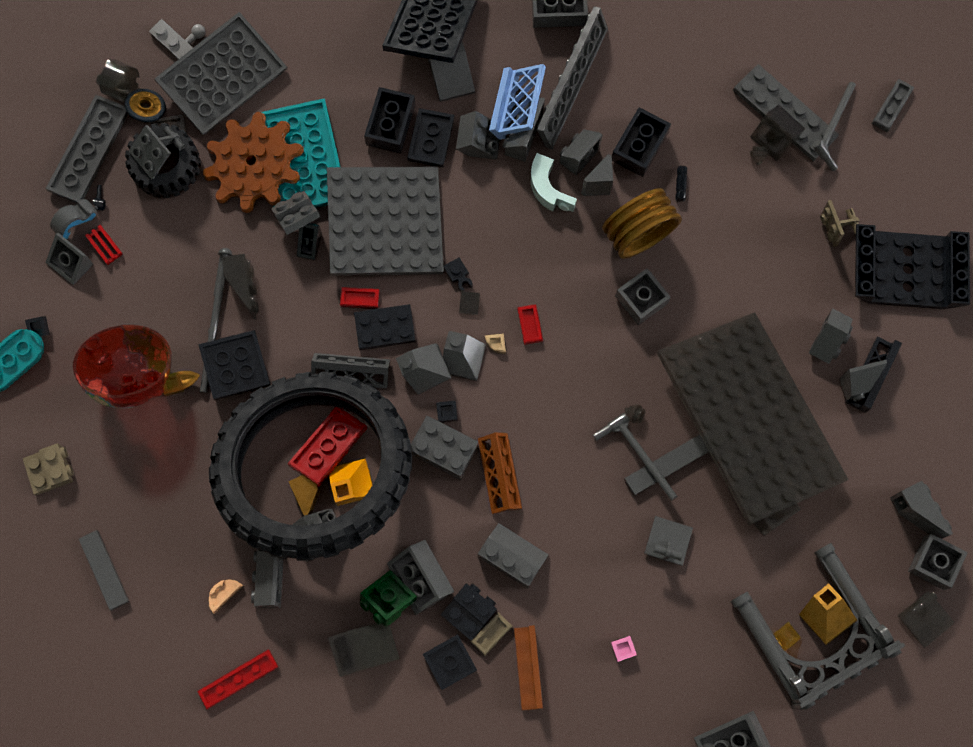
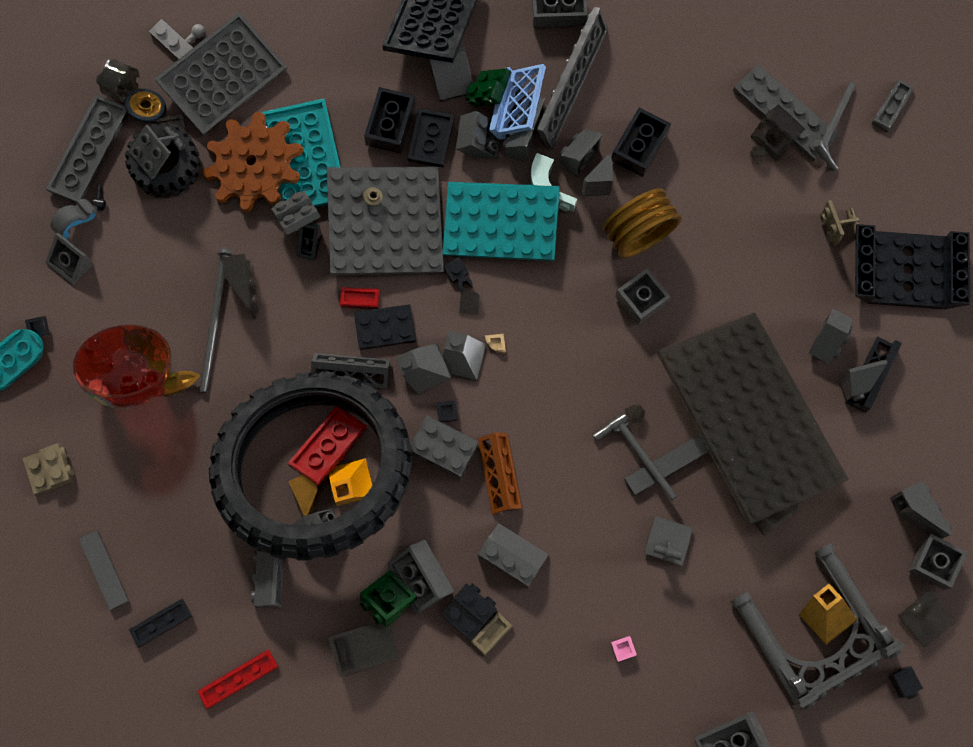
(95, 233): red tile -> none
(160, 623): none -> black plate
(222, 593): light nougat tile -> none
(234, 365): black plate -> none
(373, 201): none -> dark tan plate
(449, 662): black plate -> none
(488, 88): none -> dark green plate
(501, 221): none -> teal plate
(528, 668): dark orange fence -> none
(530, 324): red tile -> none
(681, 183): black axle -> none
(786, 636): clear yellow slope -> none
(906, 682): none -> black brick

